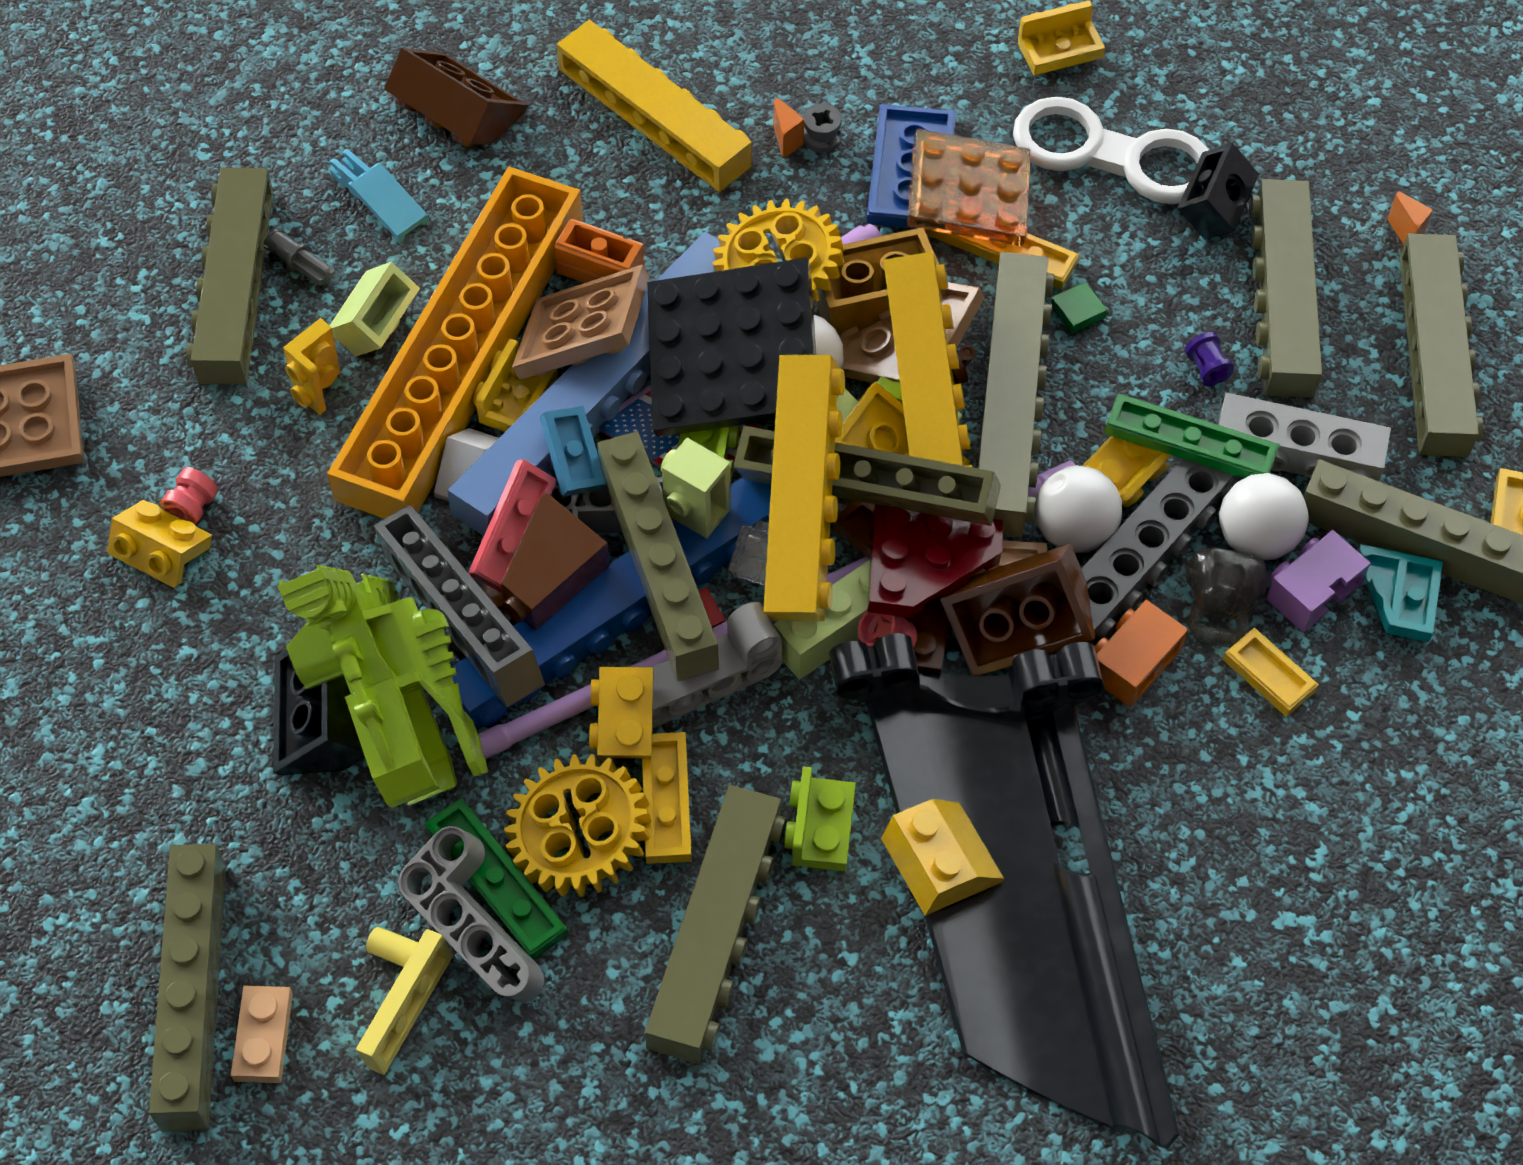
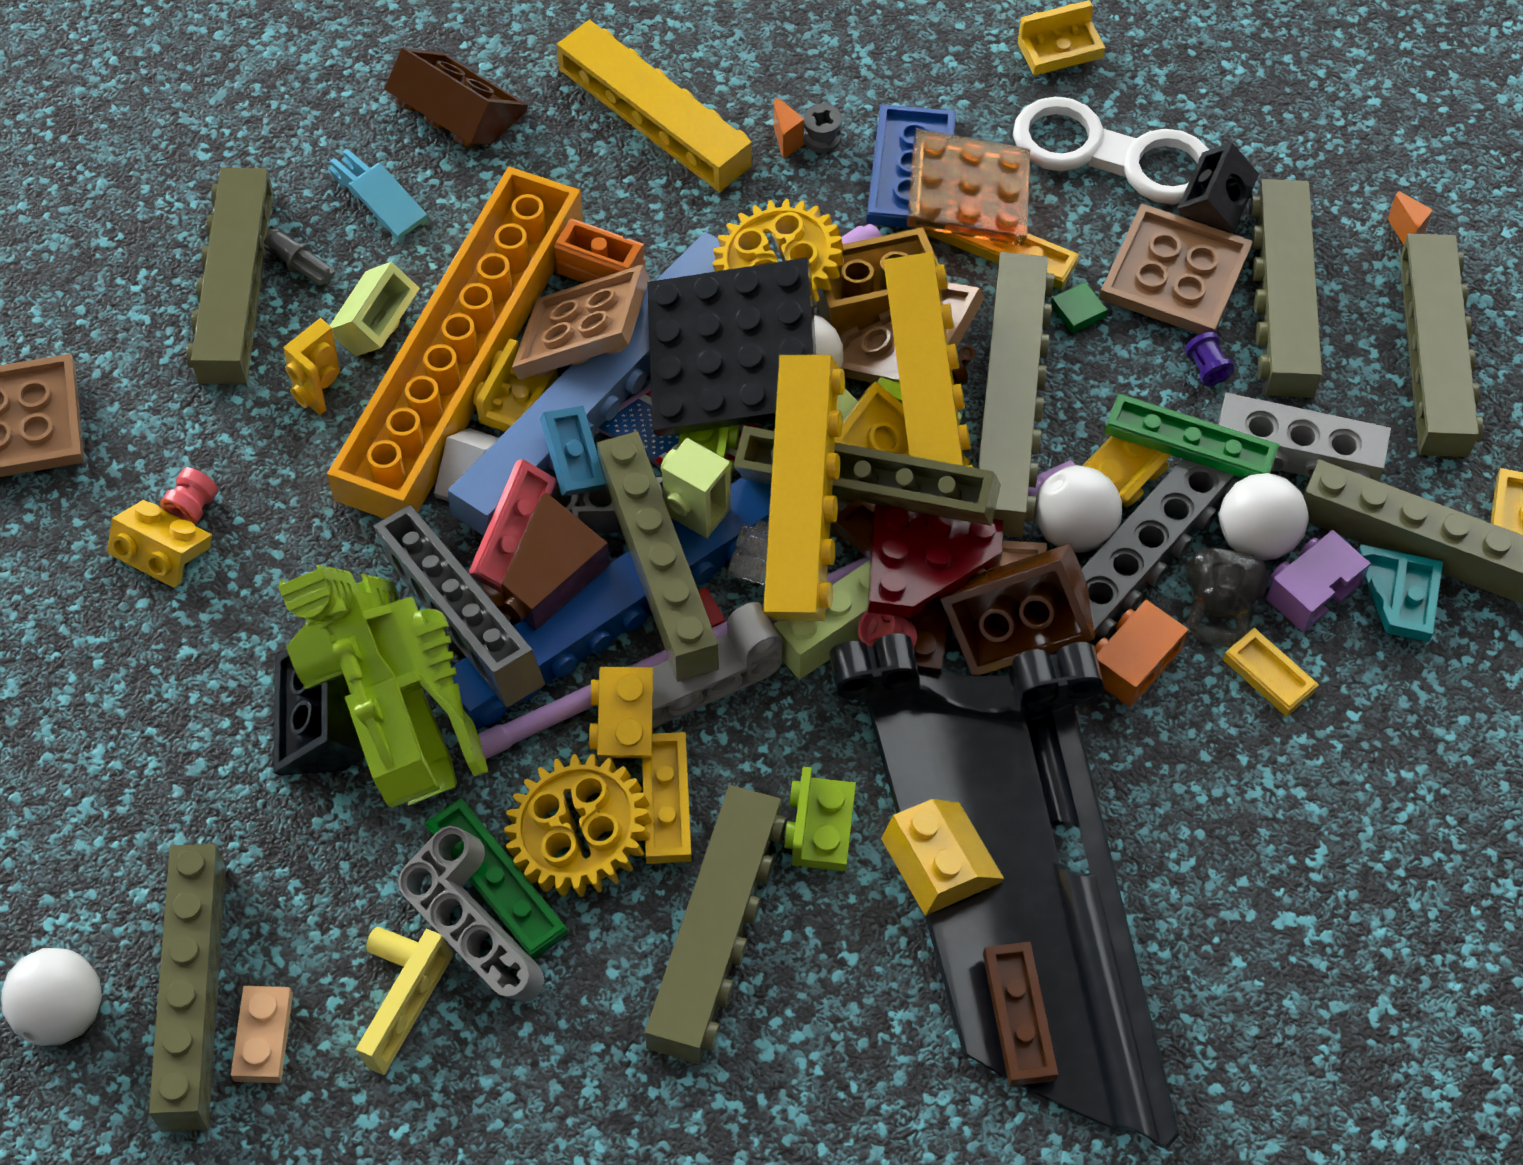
(51, 996): none -> white piece
(1020, 1014): none -> reddish brown plate
(1176, 270): none -> medium nougat plate

